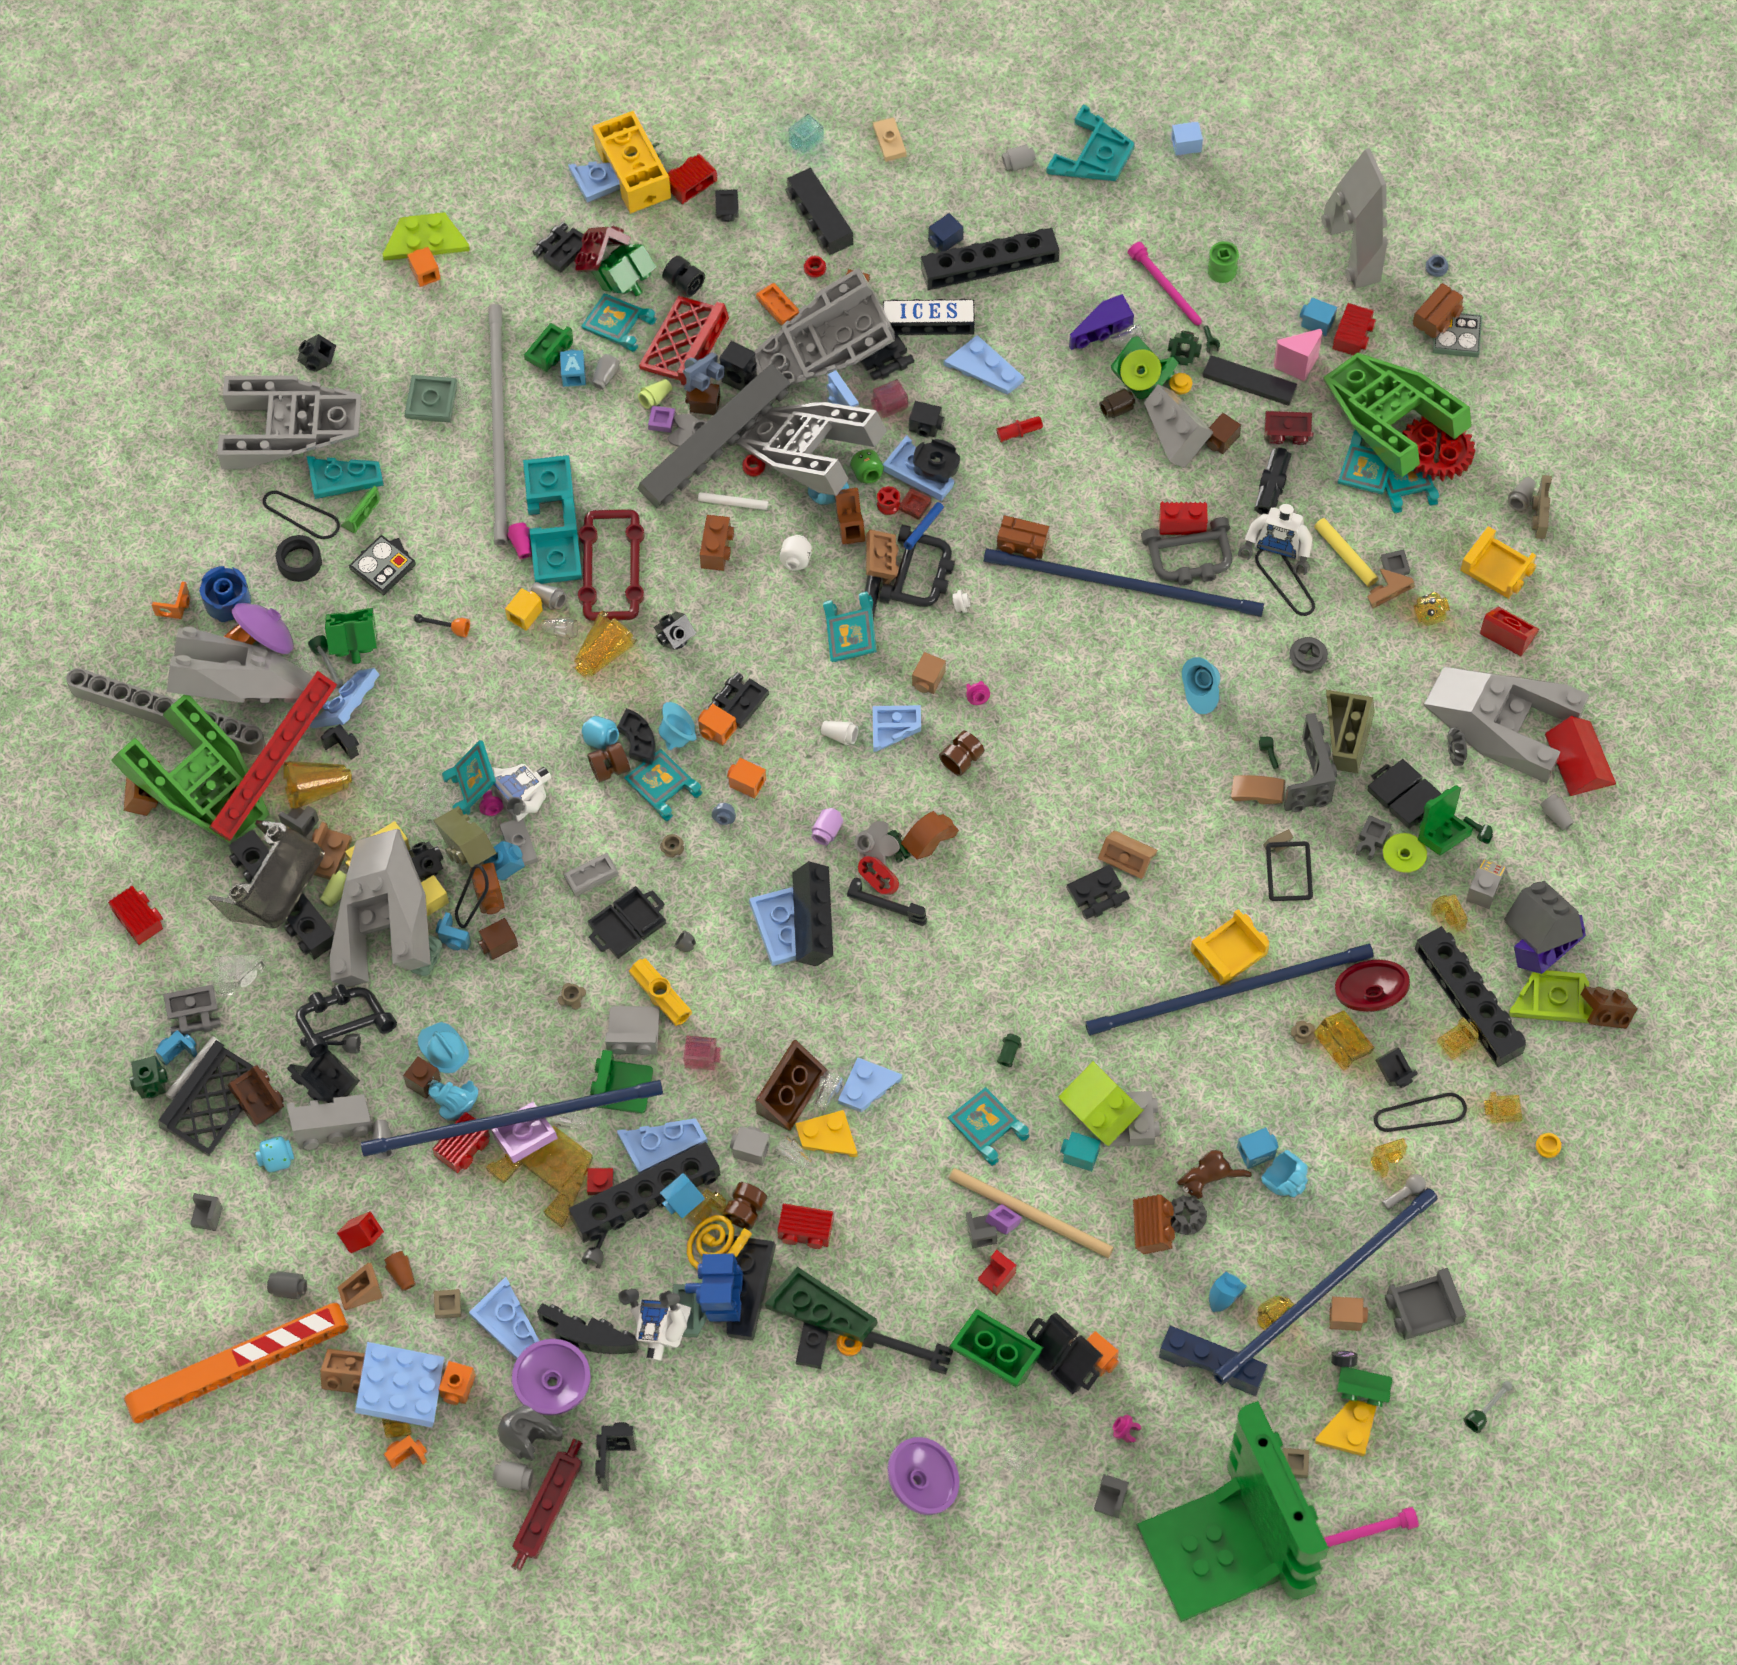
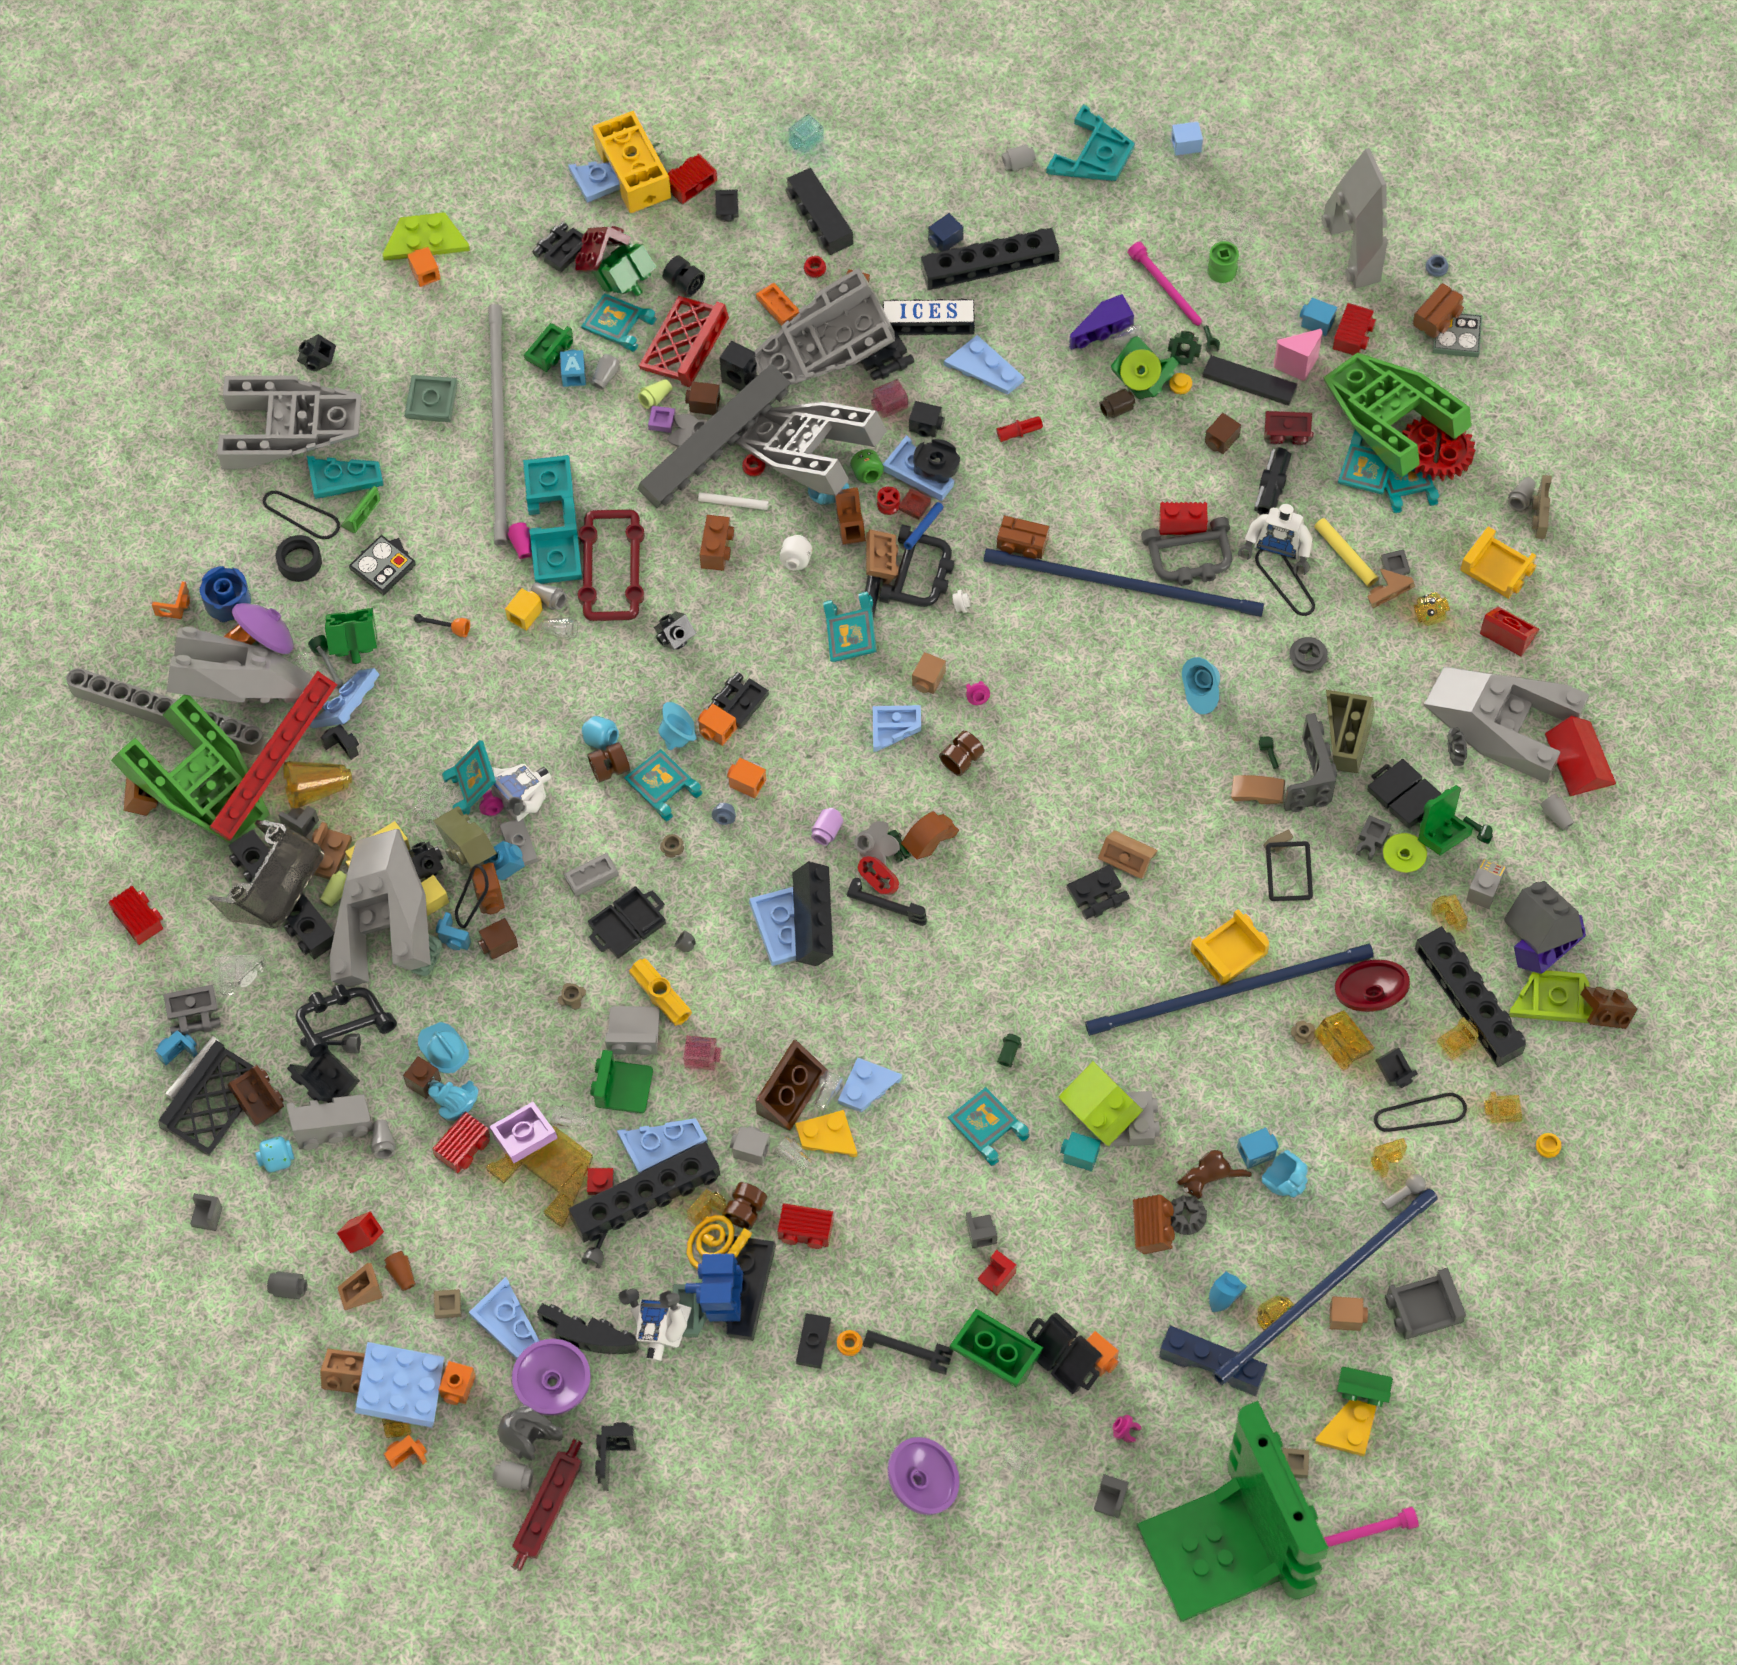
(148, 1077): dark green brick -> none
(236, 1361): orange beam -> none
(383, 1145): dark blue piece -> none
(603, 645): clear yellow cone -> none
(639, 735): black tile -> none
(681, 1196): dark azure brick -> none
(699, 372): sand blue hips -> none
(817, 1304): dark green wing -> none
(839, 392): light blue wing -> none
(840, 731): white cone -> none
(889, 139): tan plate -> none
(1003, 1219): medium lavender plate -> none
(1032, 1213): tan piece -> none
(1176, 425): light grey wedge -> none
(1344, 1358): black tile -> none
(1476, 1419): dark green hinge -> none

